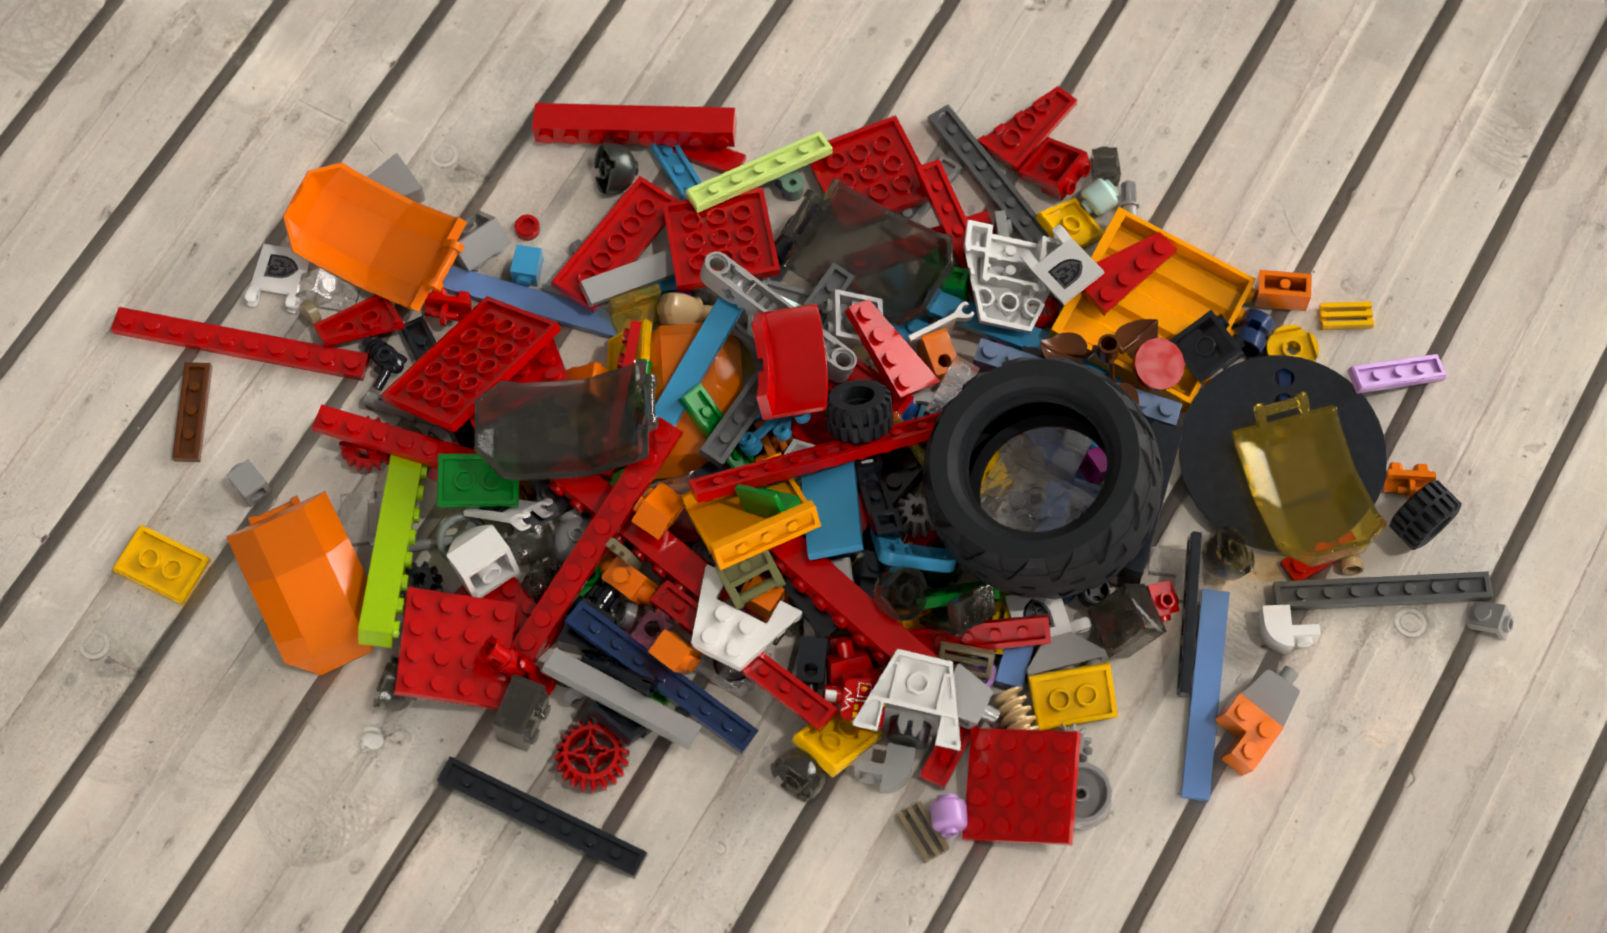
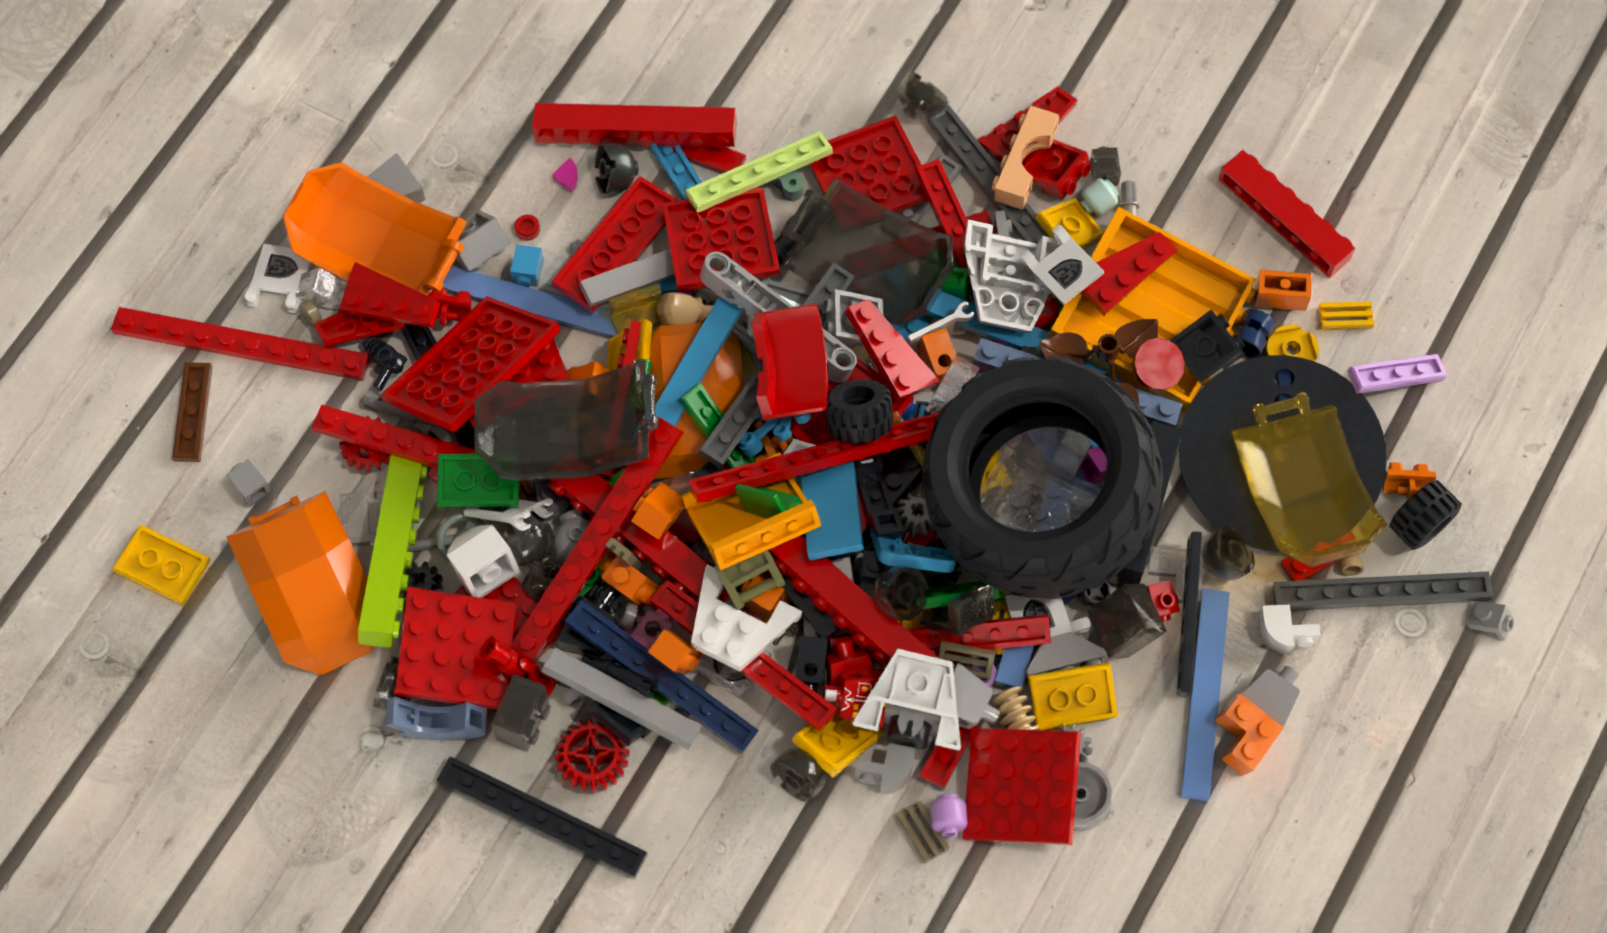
(386, 299): none -> red wing
(436, 723): none -> sand blue arch
(567, 175): none -> dark pink tile
(920, 98): none -> clear smoke cylinder
(1035, 133): none -> light nougat arch
(1286, 213): none -> red brick

